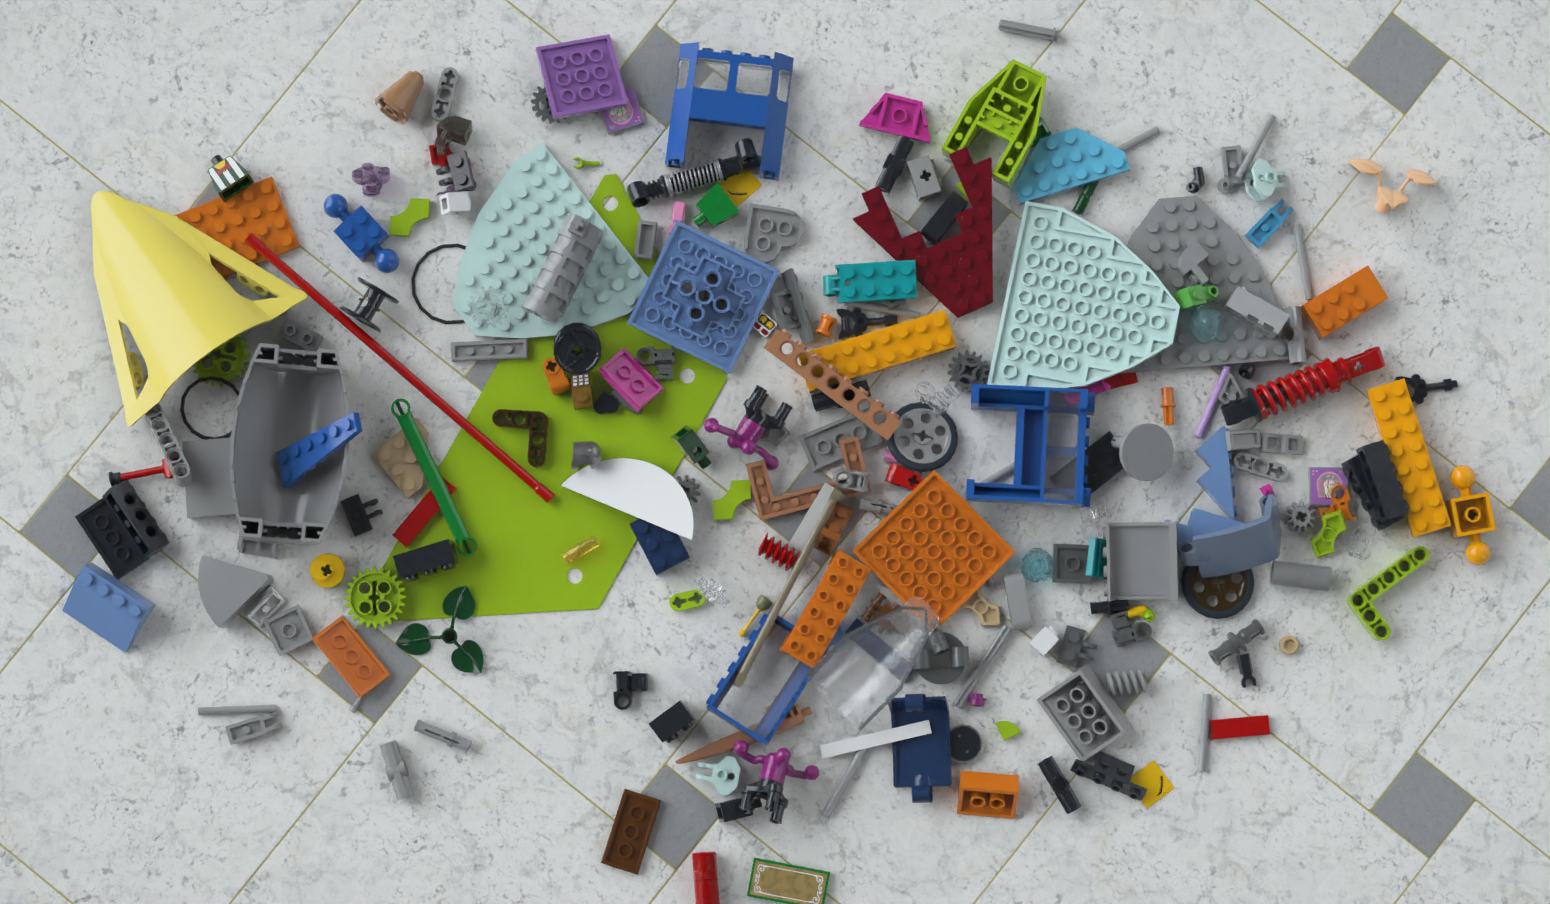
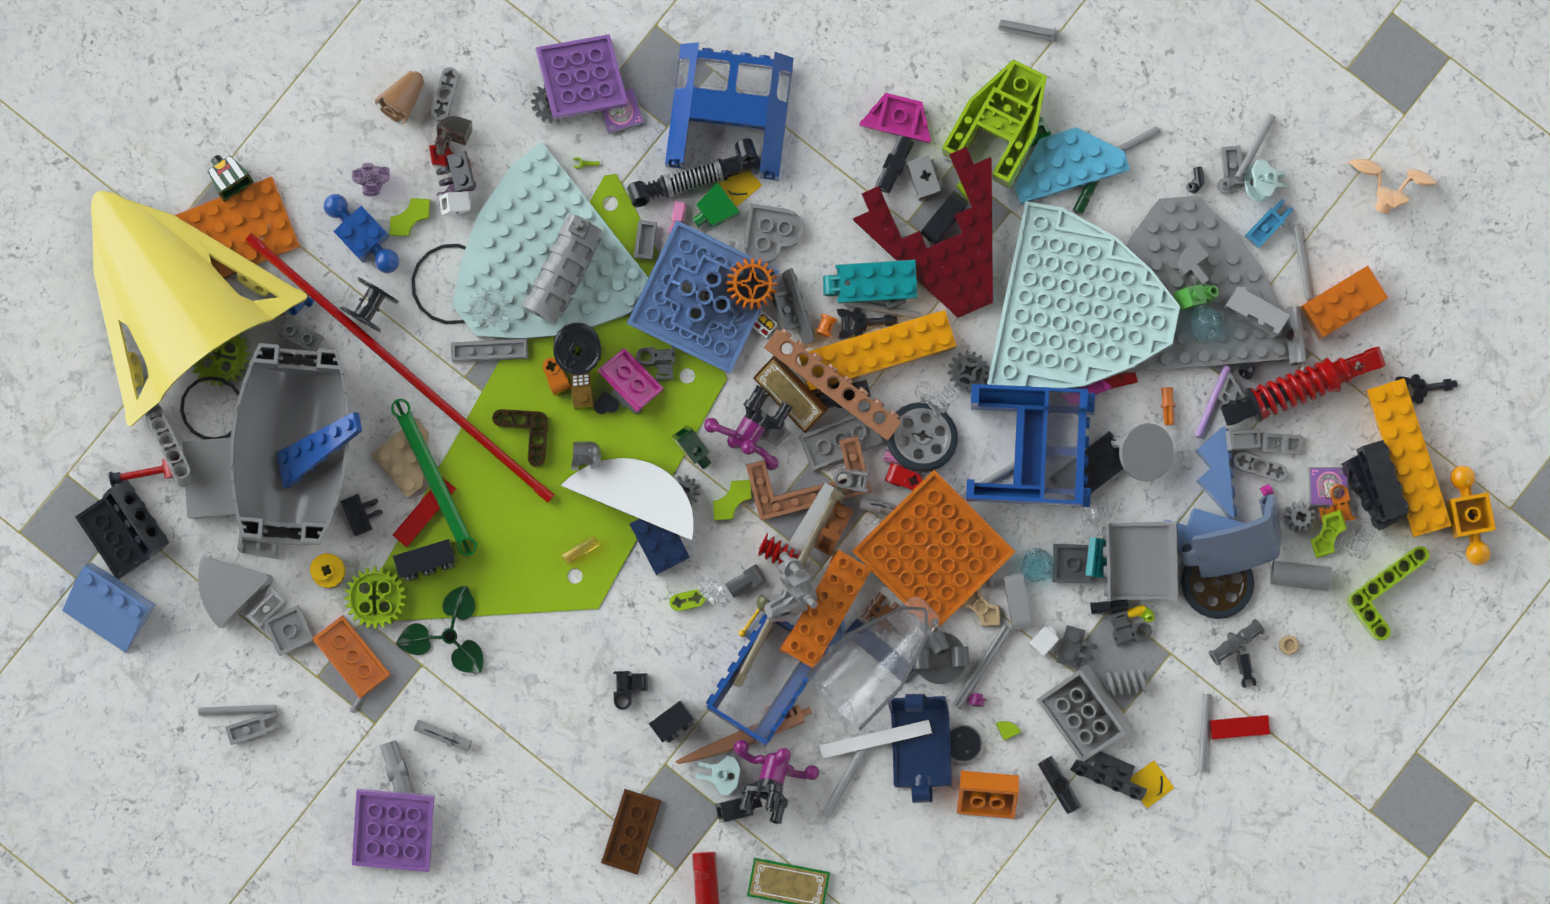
(297, 308): none -> blue arm
(393, 830): none -> medium lavender plate
(749, 579): none -> dark grey piece
(752, 274): none -> orange gear
(786, 386): none -> pearl gold tile
(796, 592): none -> light grey piece

